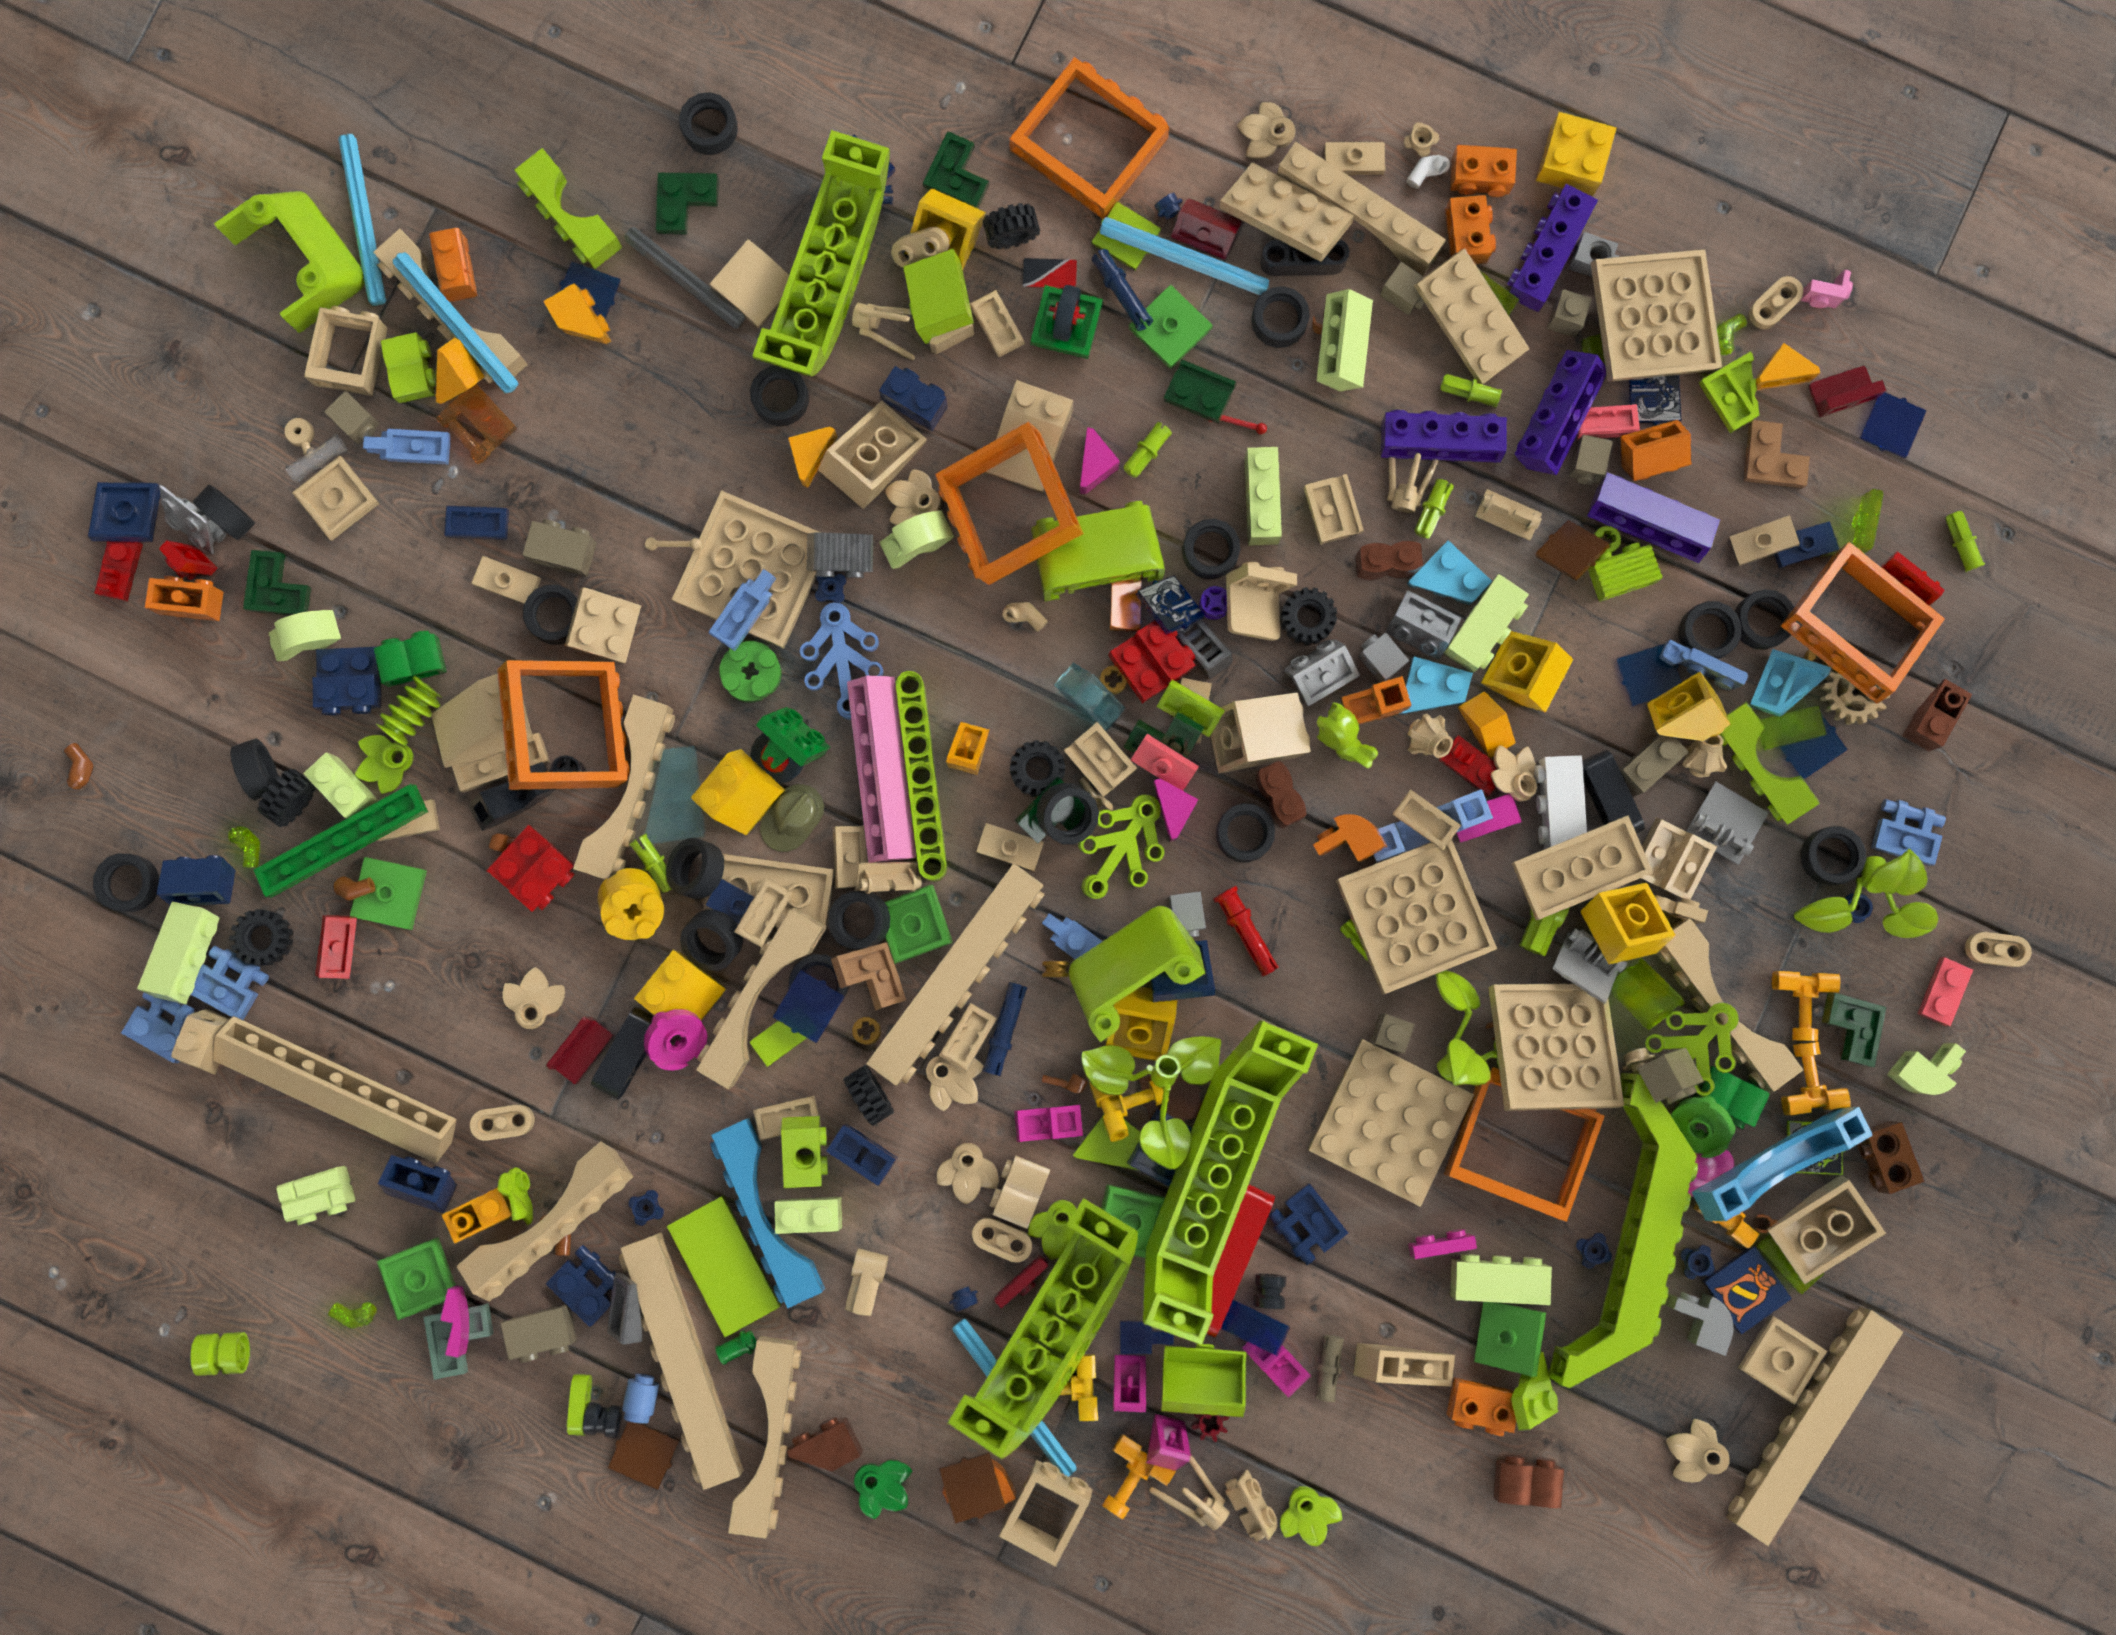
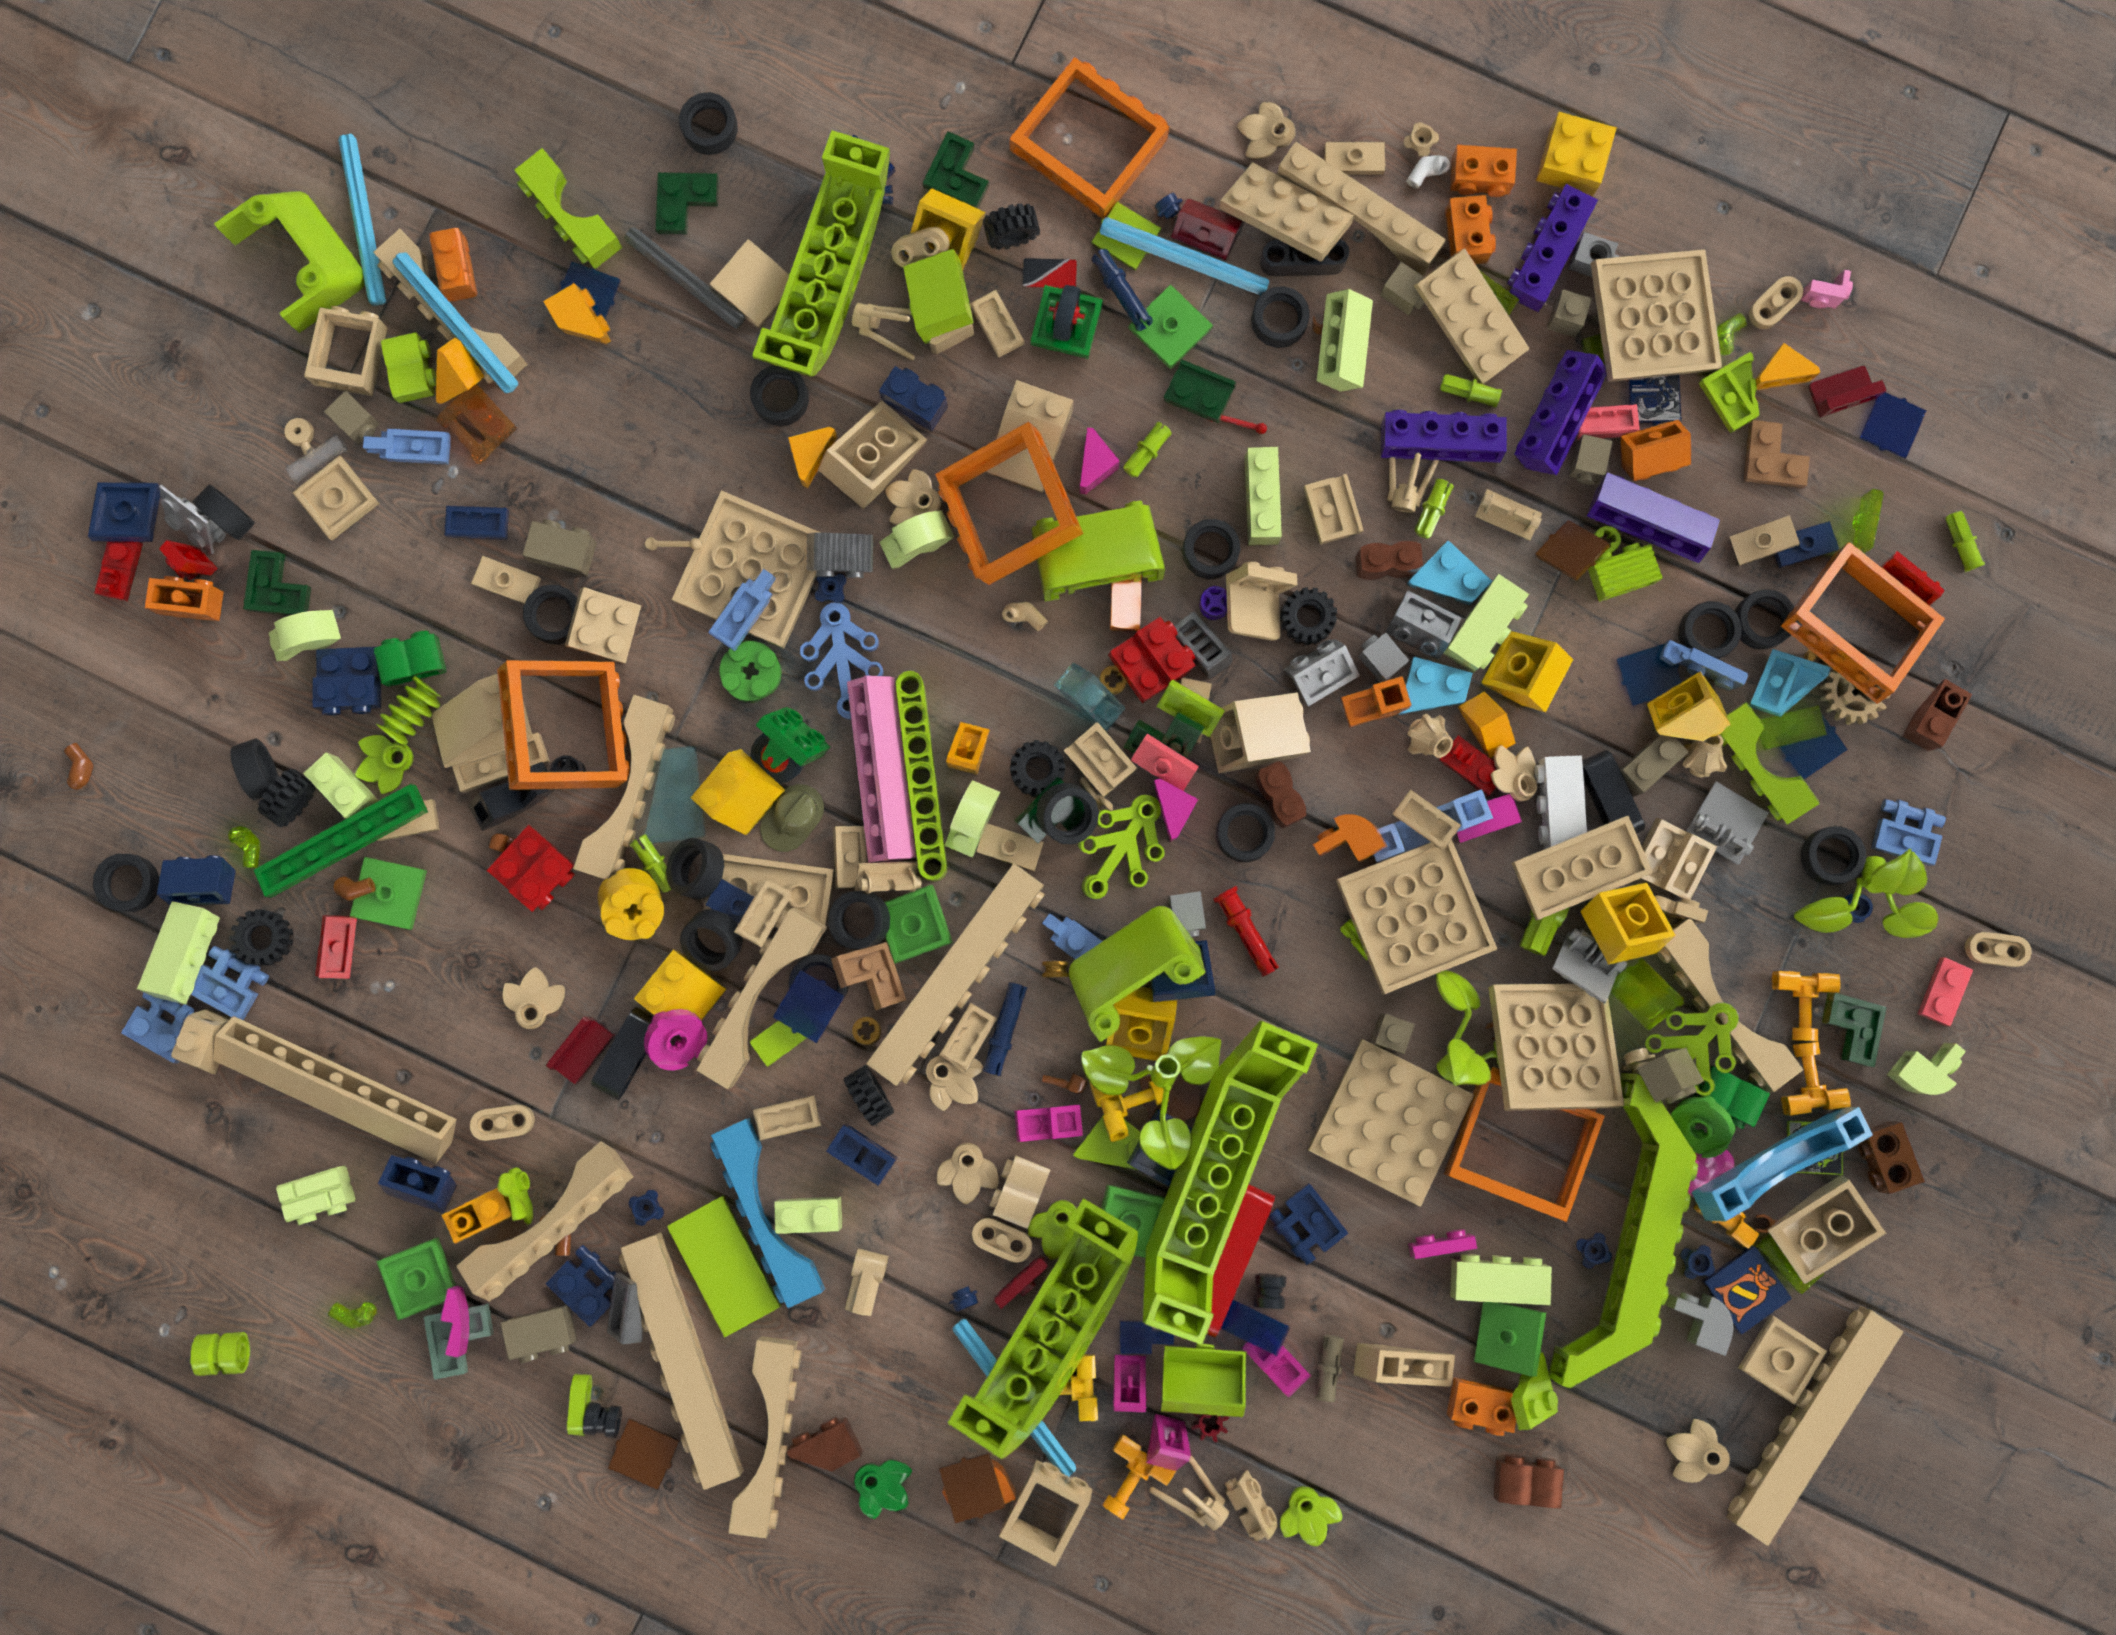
(640, 1398): medium blue brick -> none
(736, 1347): green pin -> none
(803, 1169): lime brick -> none
(971, 818): none -> yellowish green brick
(1170, 604): piece -> none
(1340, 733): lime animal -> none

